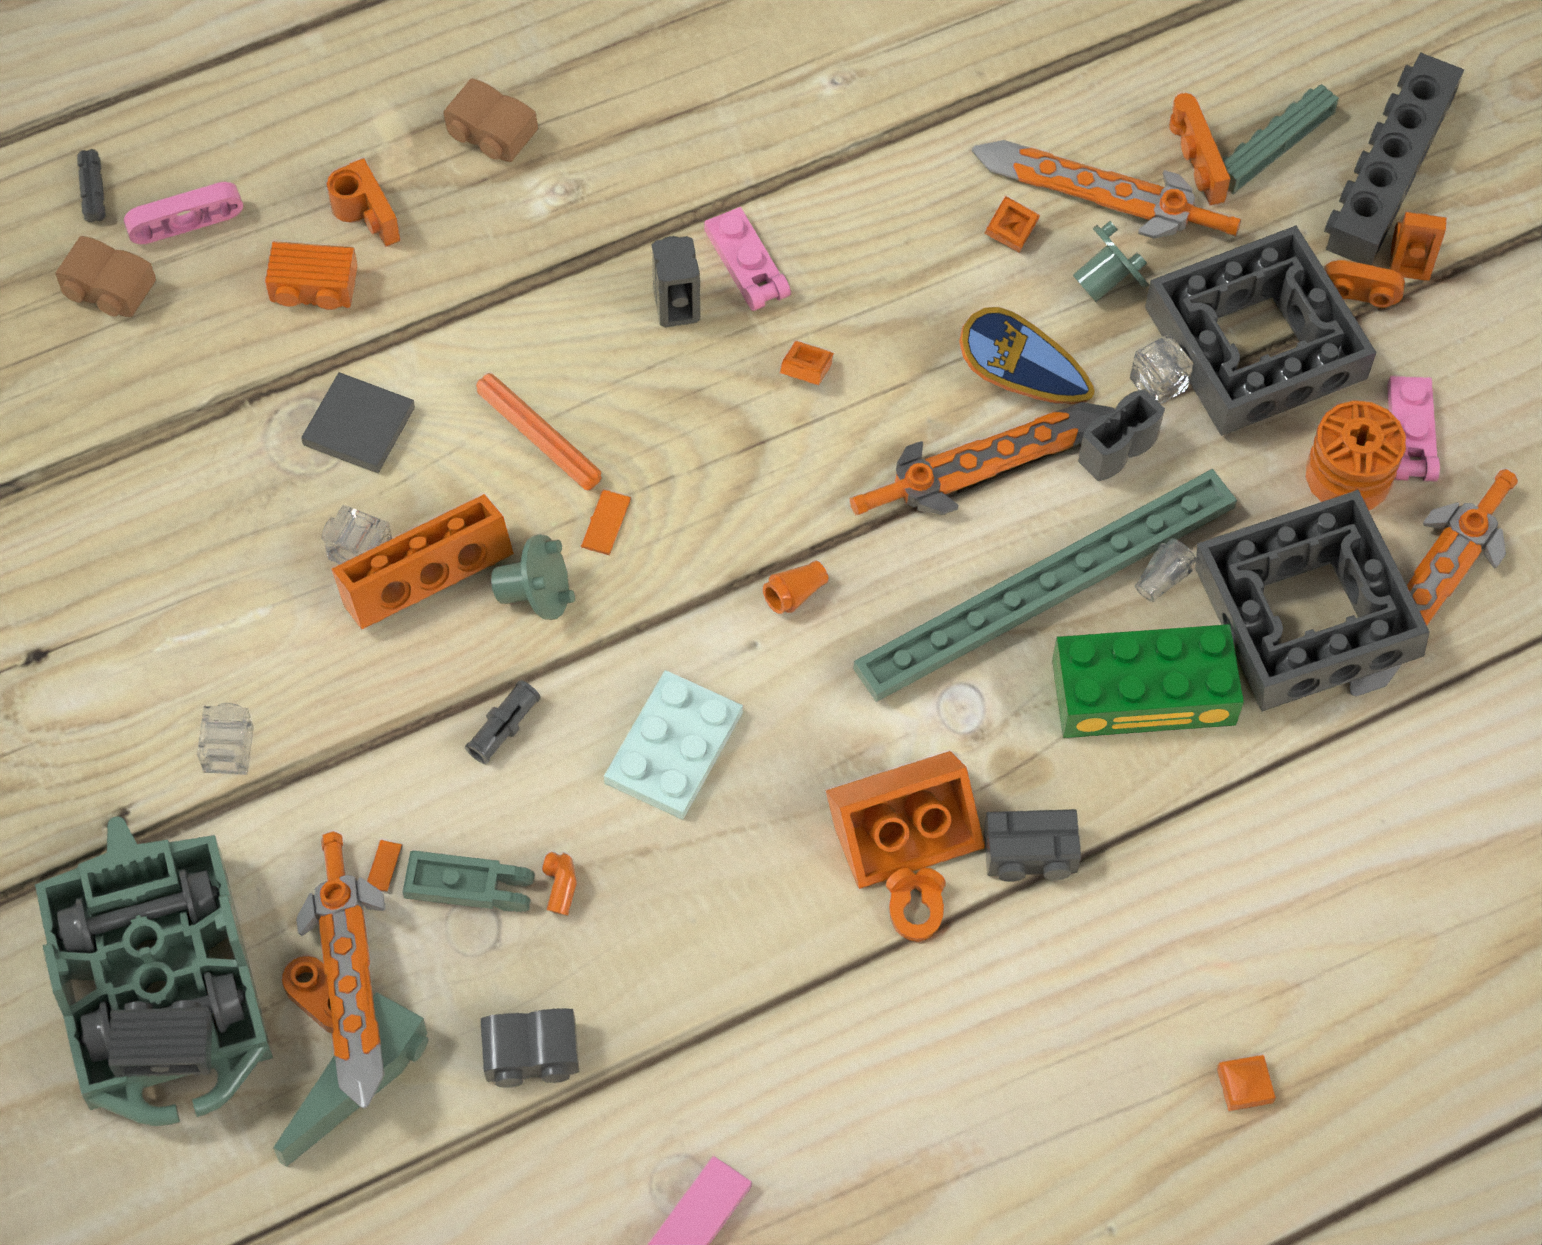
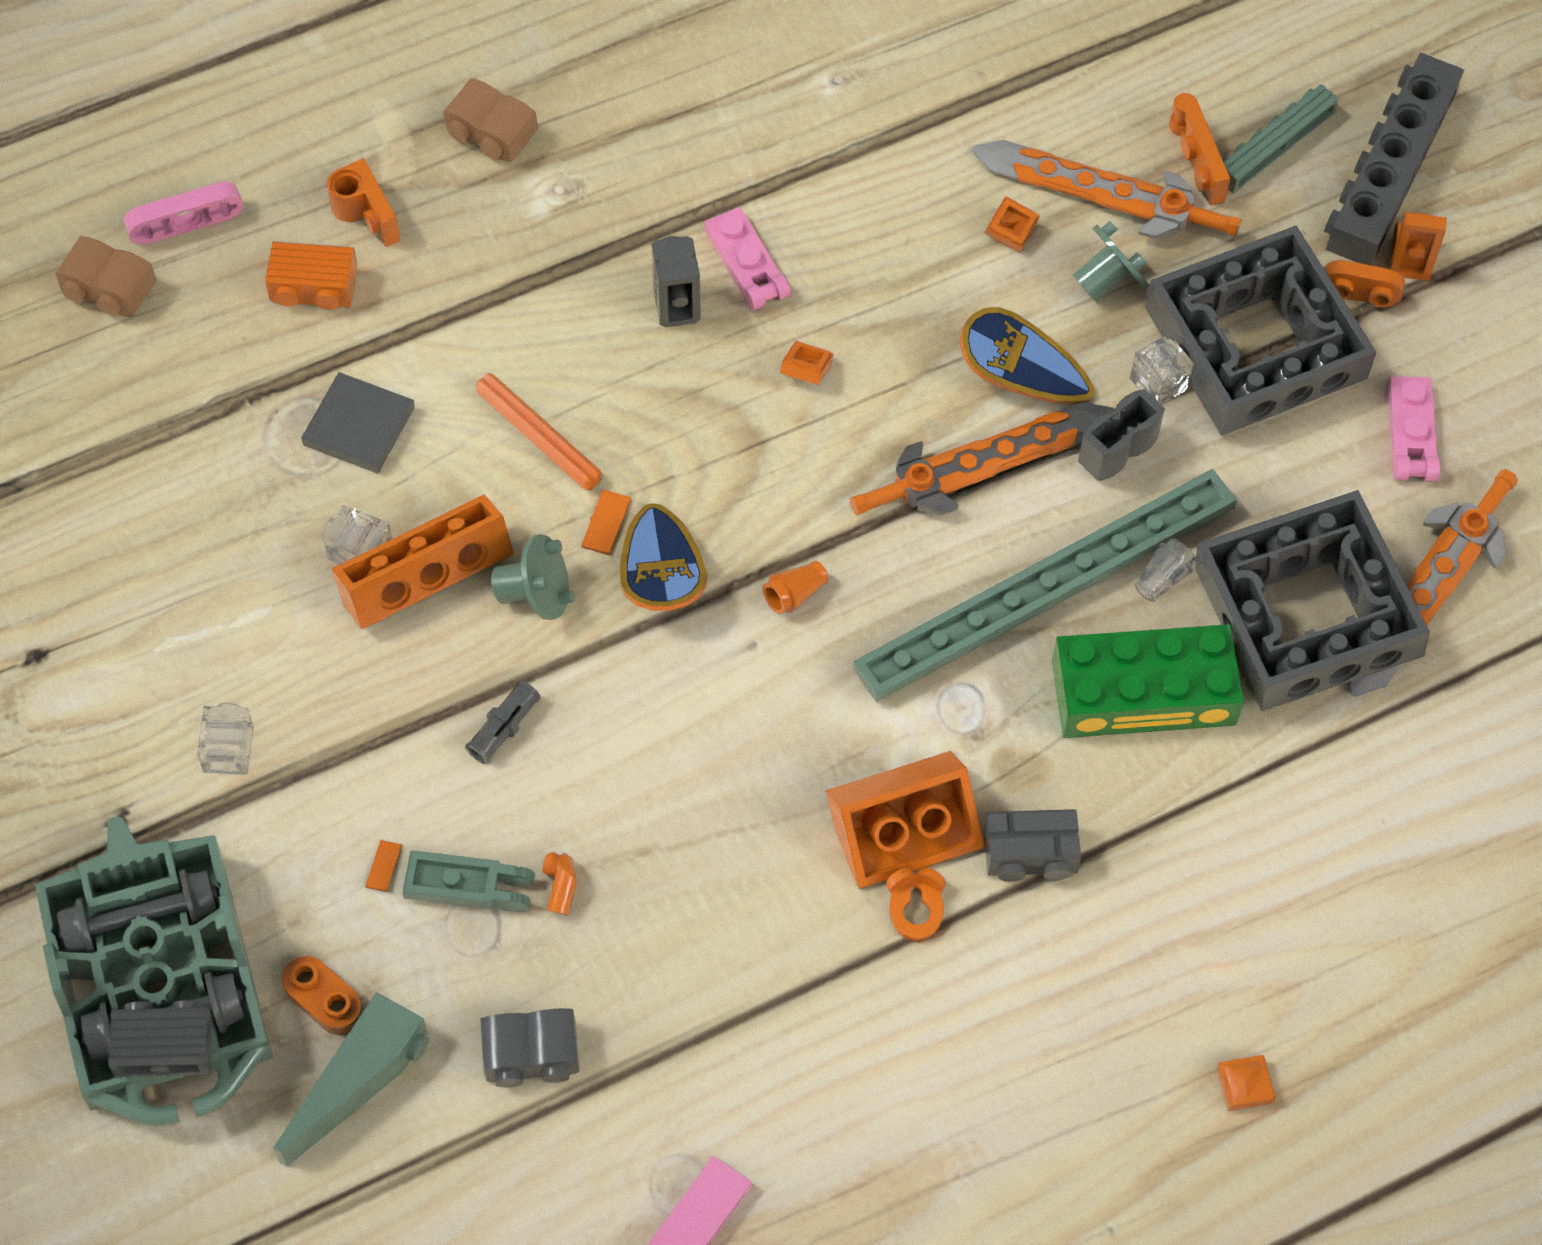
(91, 185): dark grey axle -> none
(346, 959): sword -> none
(660, 561): none -> shield
(673, 744): light aqua plate -> none
(1356, 450): orange wheel -> none

